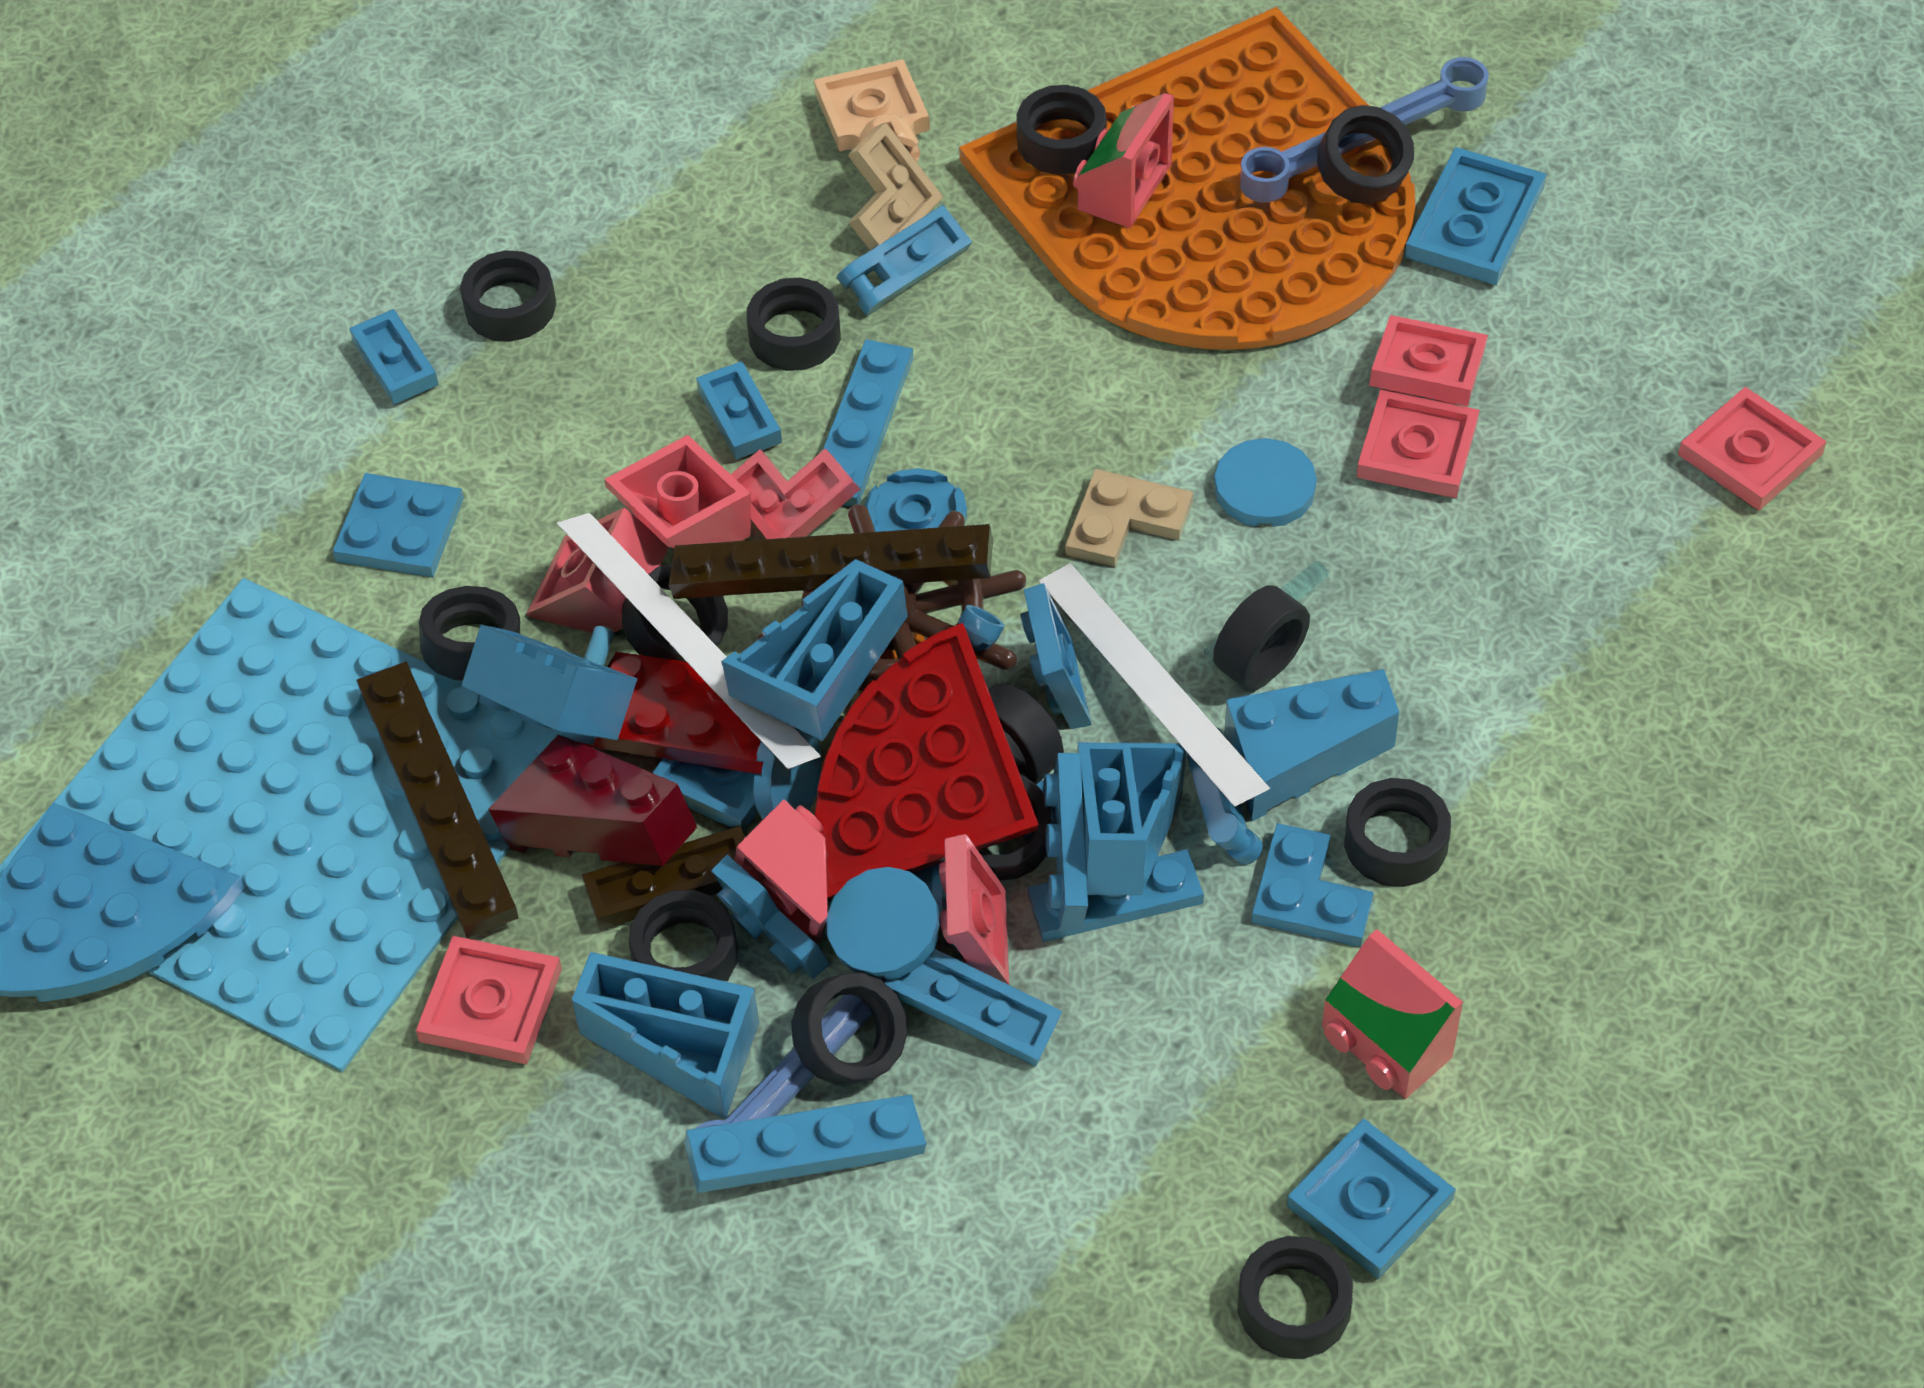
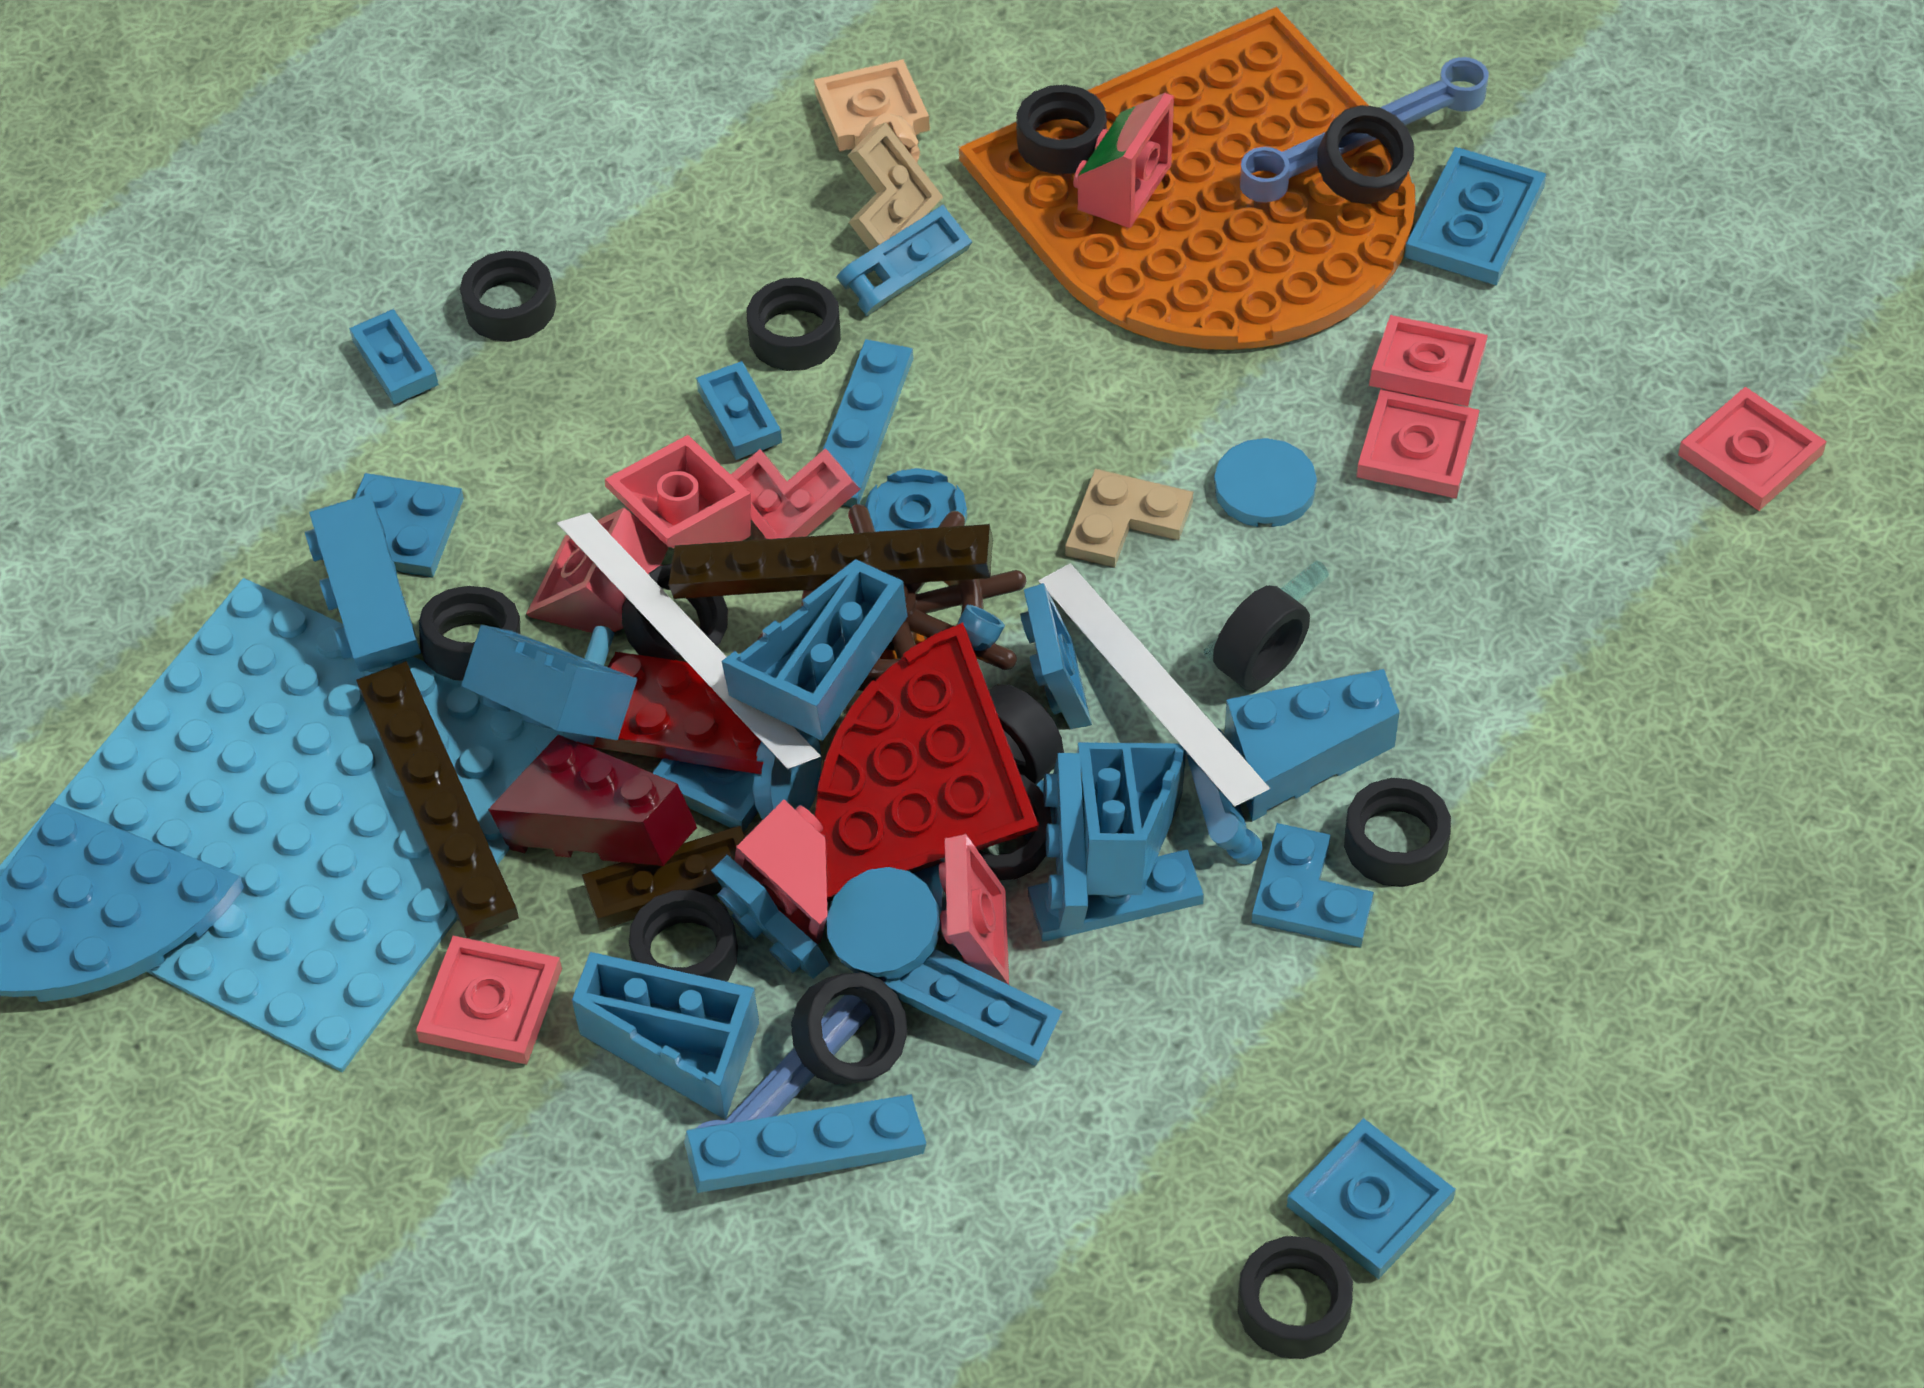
(362, 583): none -> dark azure wedge
(1392, 1016): coral slope -> none

